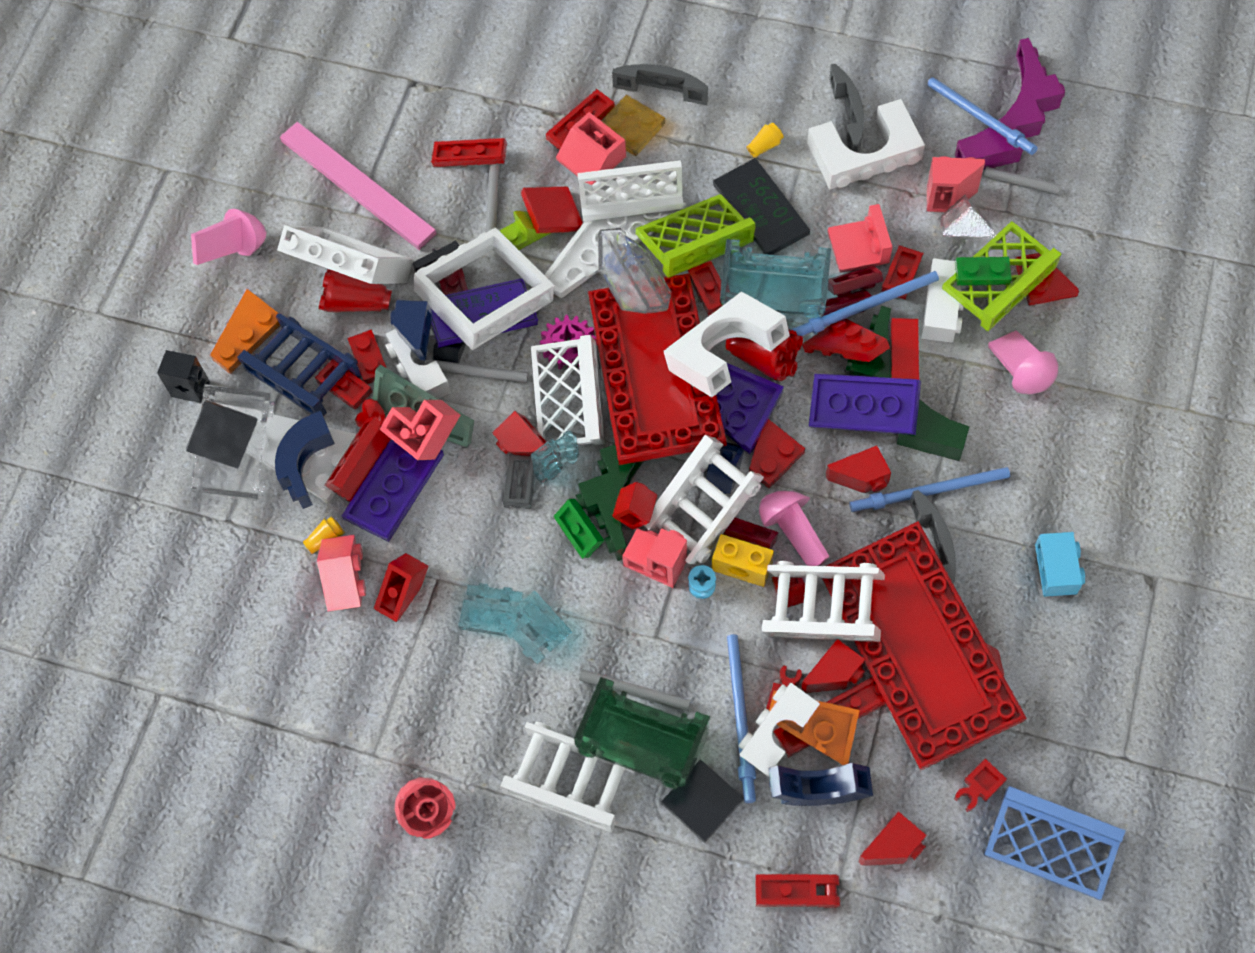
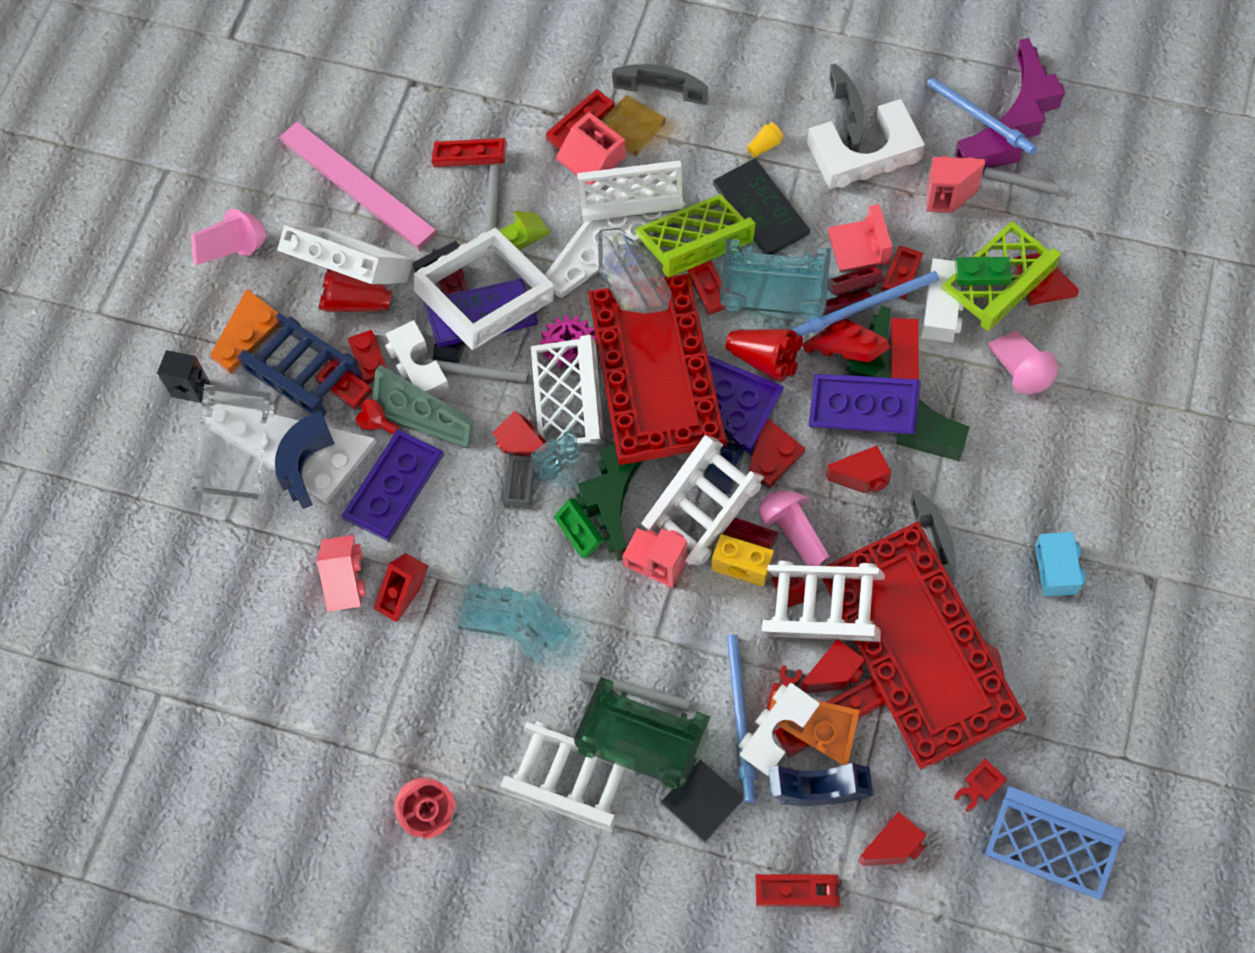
(221, 434): black tile -> none
(326, 529): yellow cone -> none
(358, 459): red panel -> none
(413, 324): dark blue slope -> none
(422, 431): coral brick -> none
(551, 209): red tile -> none
(635, 505): red brick -> none
(702, 588): medium azure wheel -> none
(739, 317): white arch -> none
(879, 500): medium blue bar -> none
(965, 221): clear slope -> none

